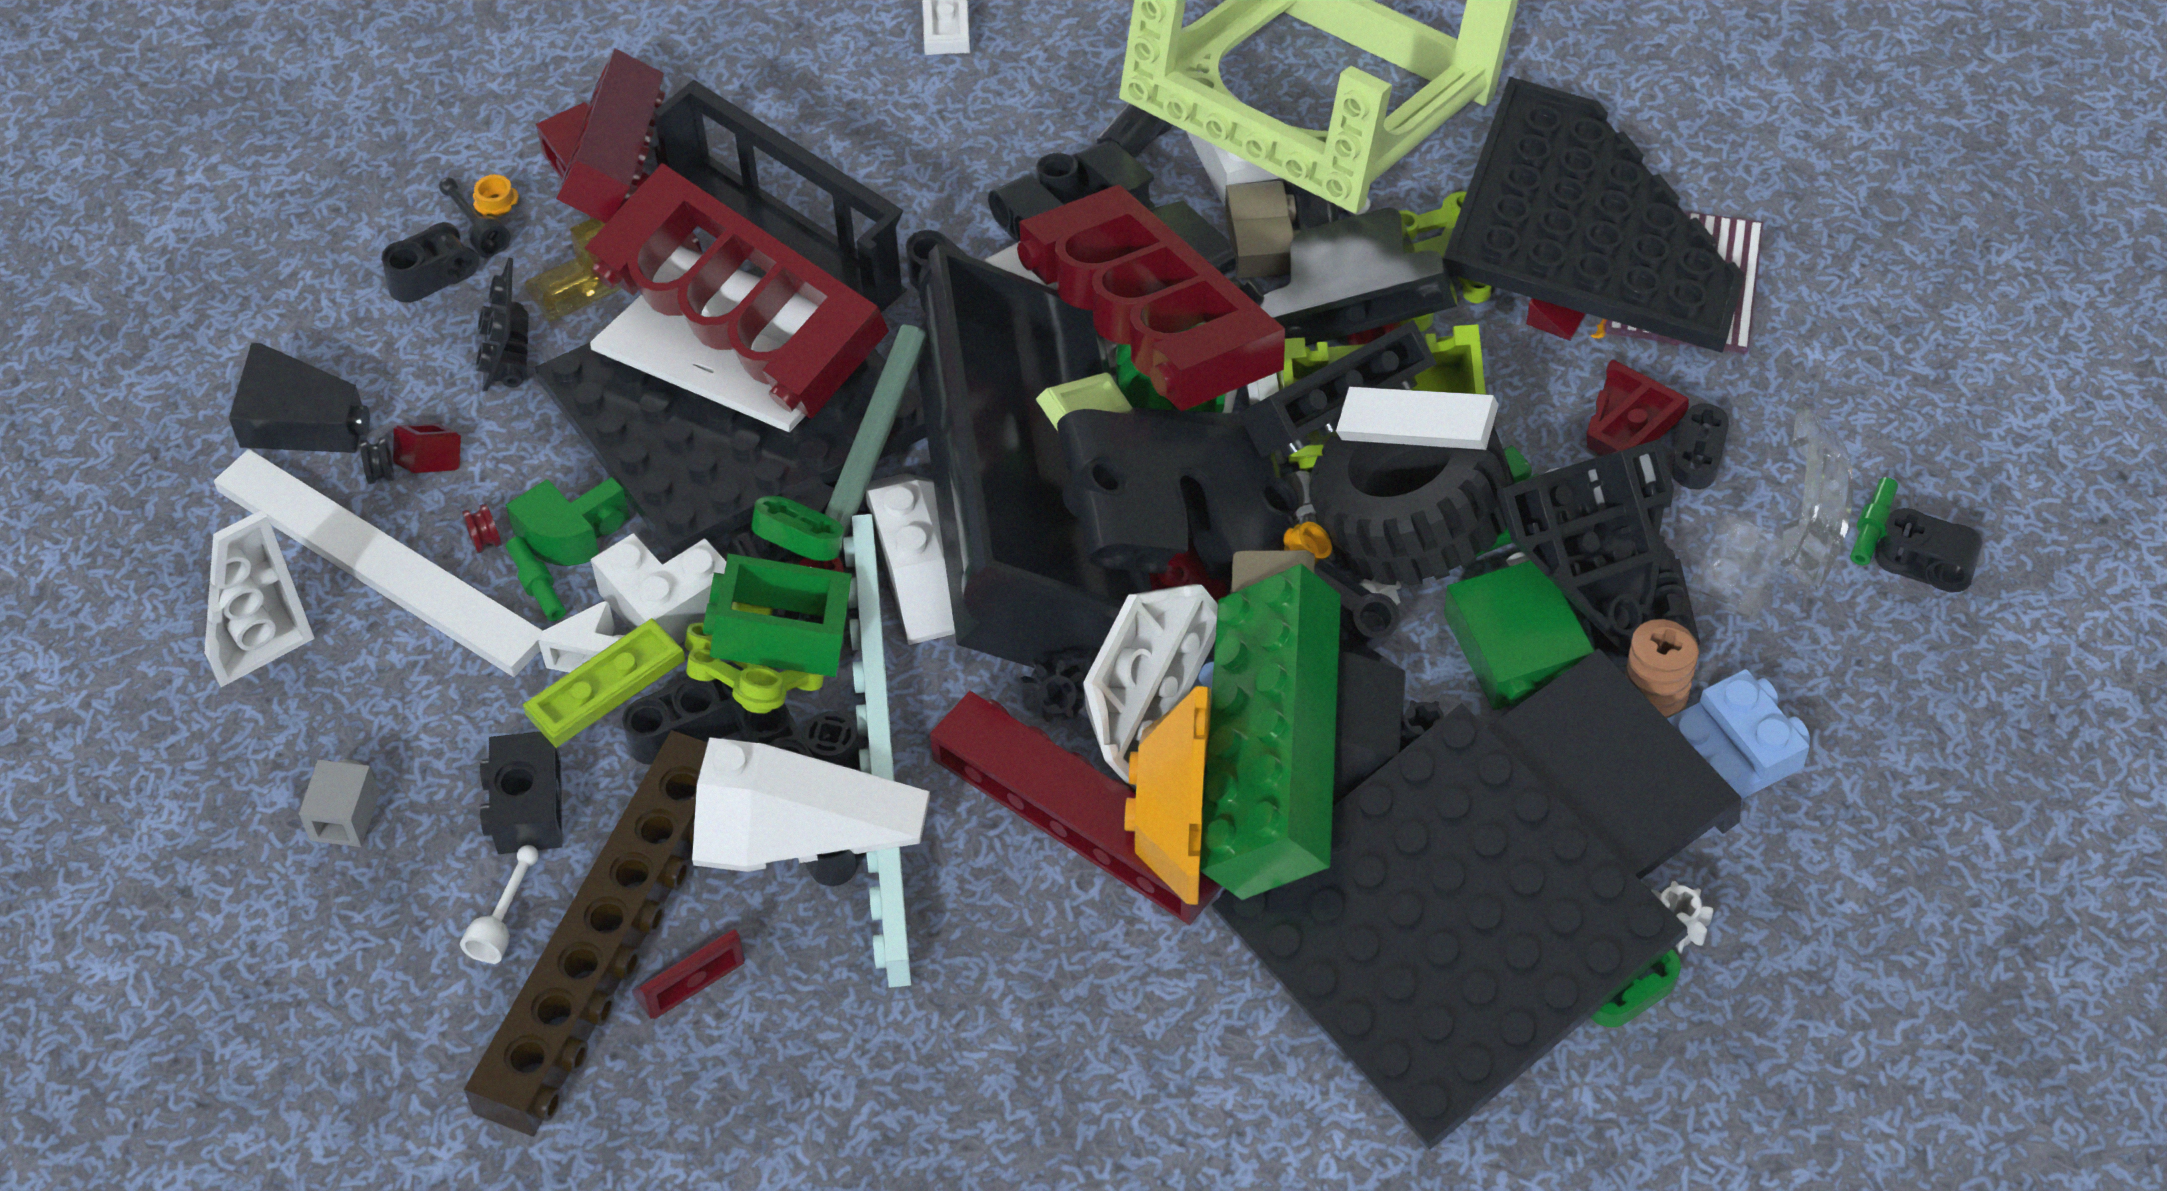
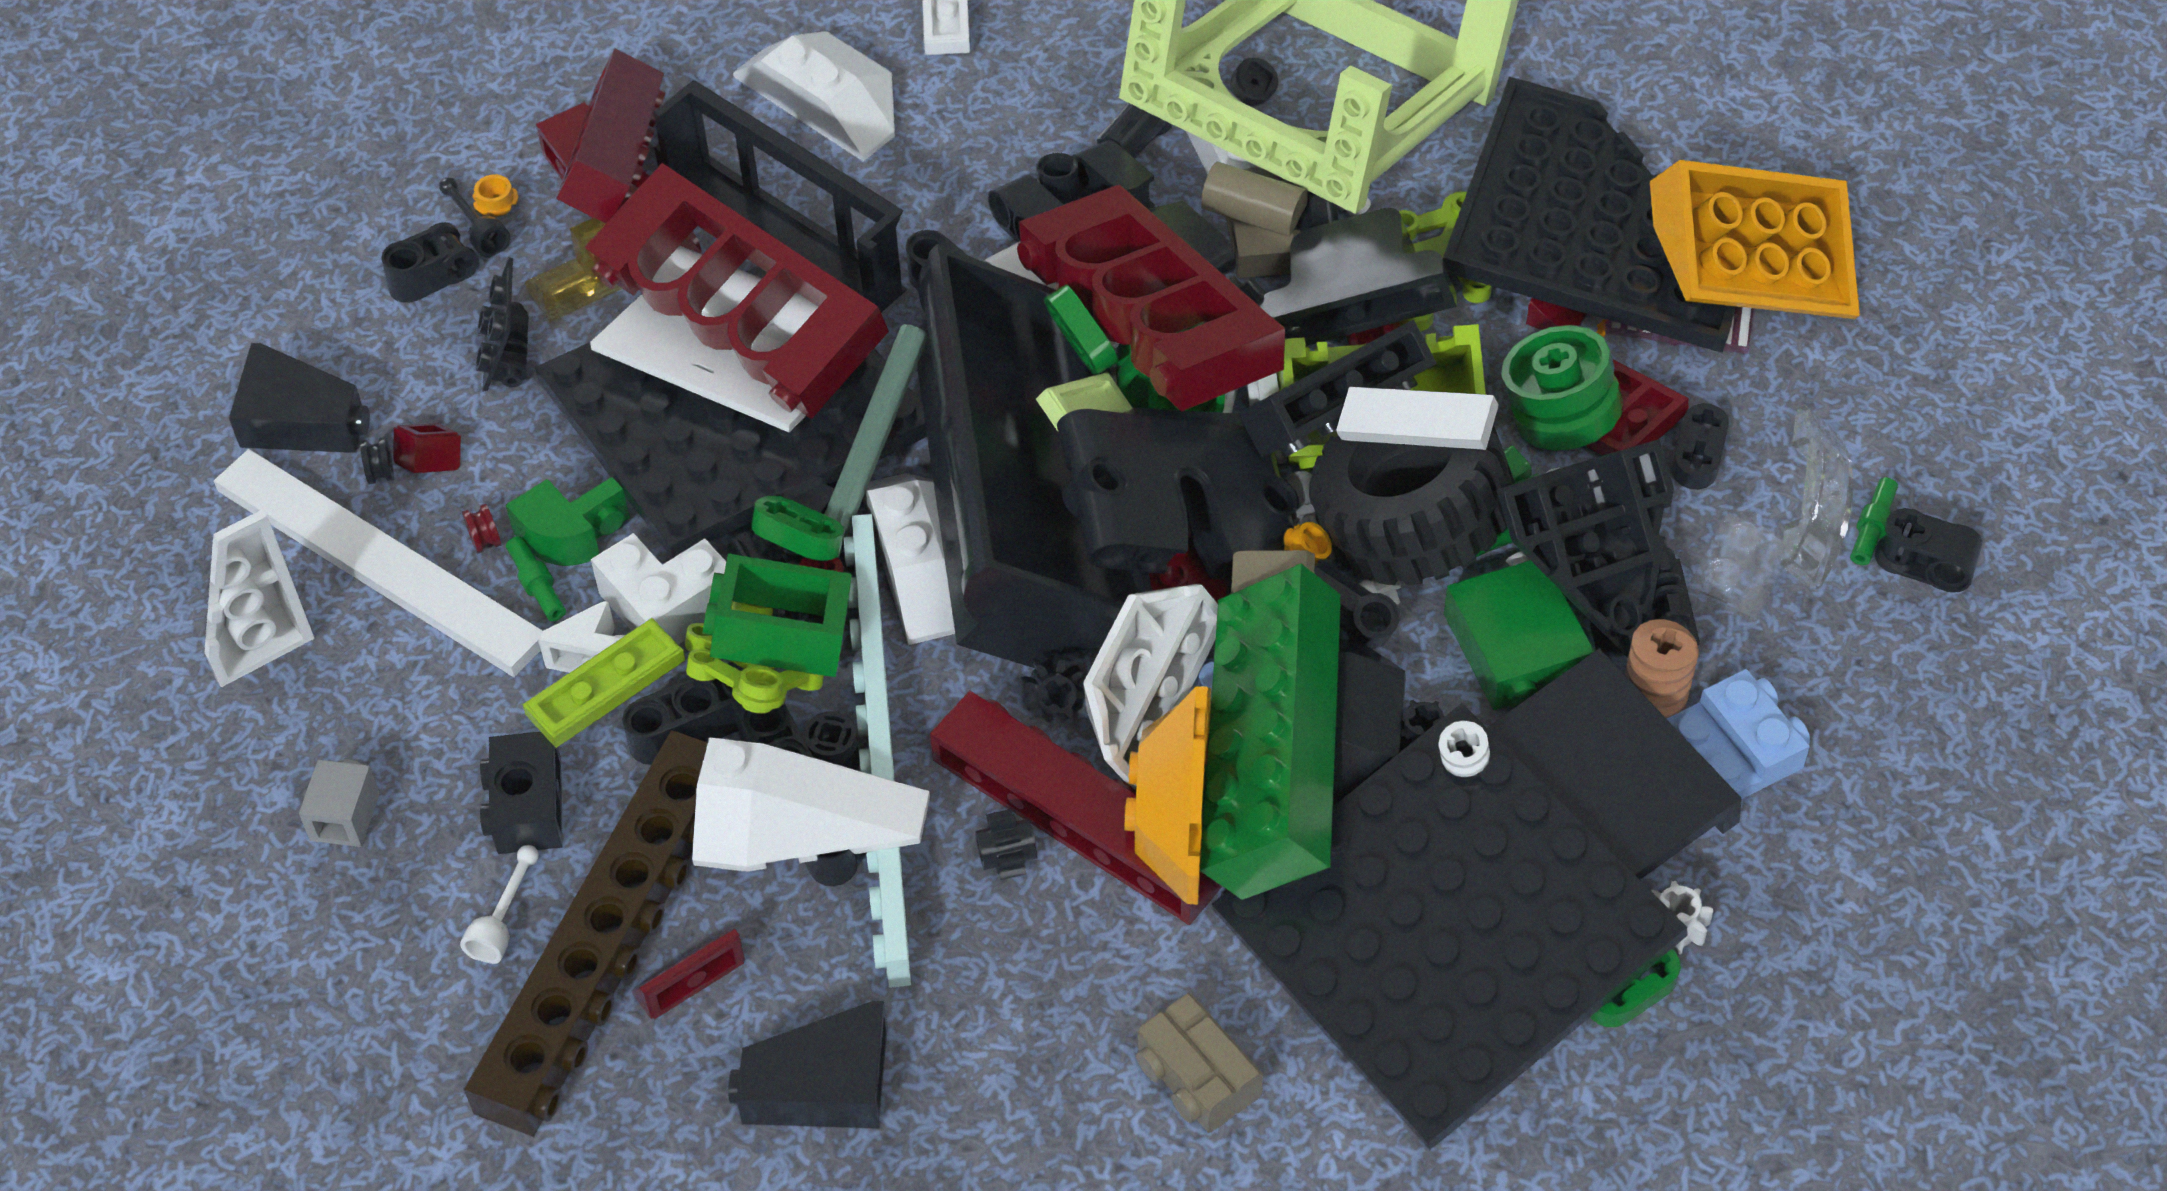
(816, 1073): none -> black slope
(826, 89): none -> white wedge
(1006, 844): none -> black gear
(1081, 330): none -> green beam
(1198, 1064): none -> dark tan brick
(1253, 198): none -> dark tan brick
(1254, 81): none -> black tile
(1473, 735): none -> white bush
(1562, 387): none -> green wheel
(1757, 238): none -> light orange slope

